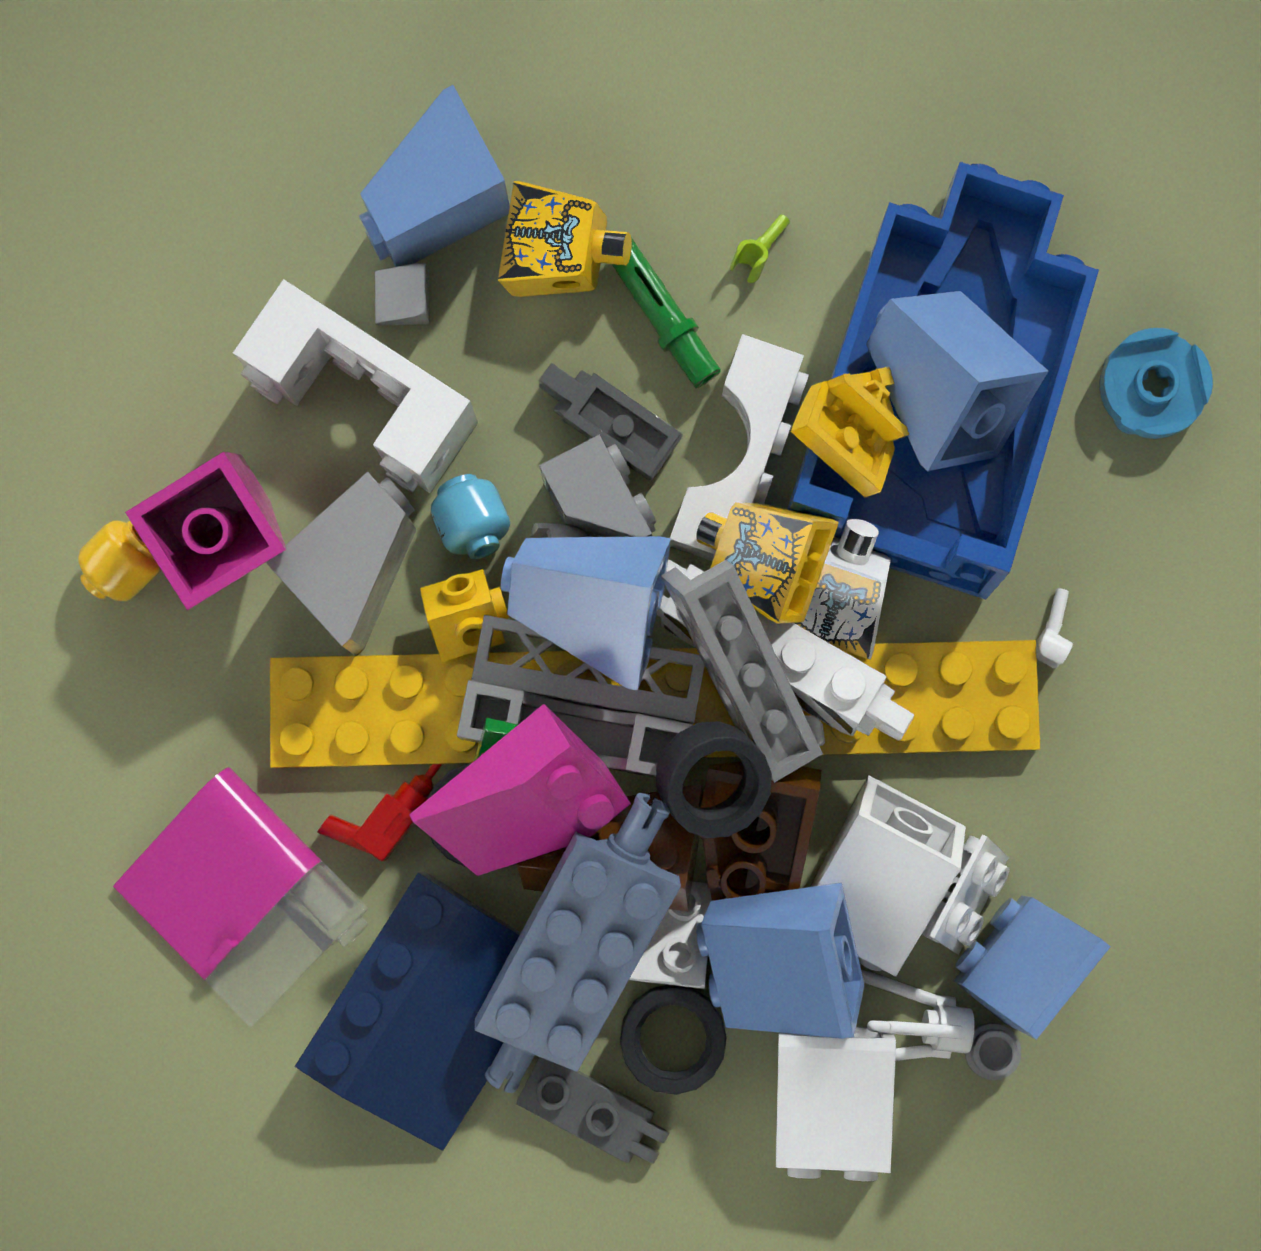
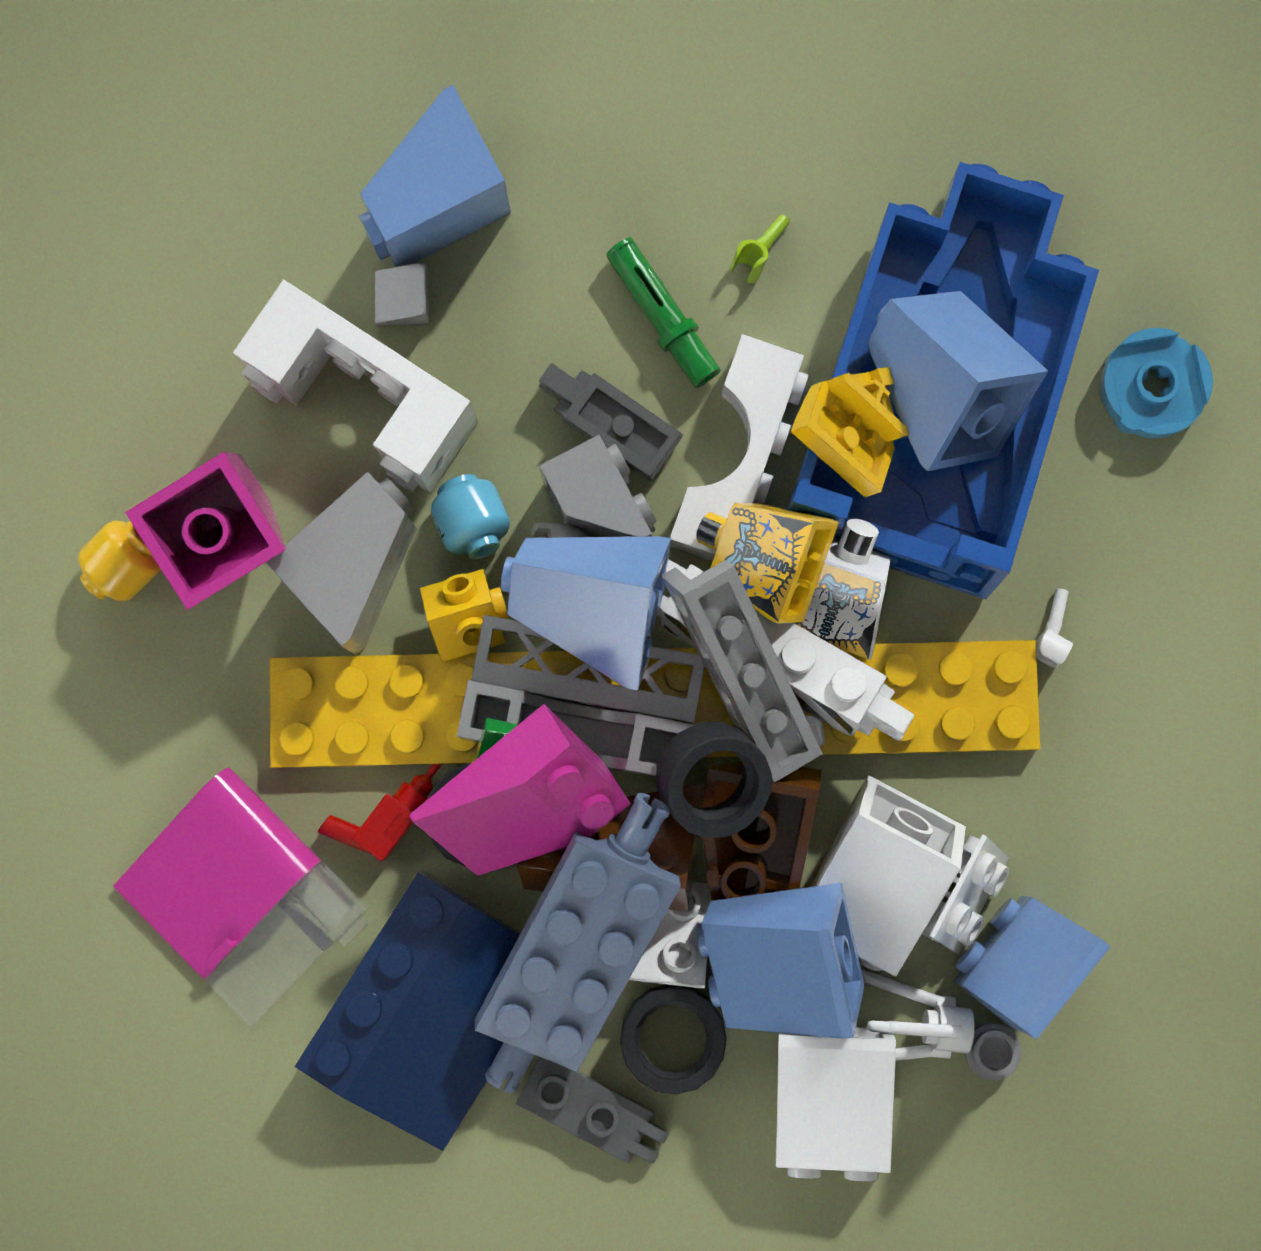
(556, 243): torso -> none

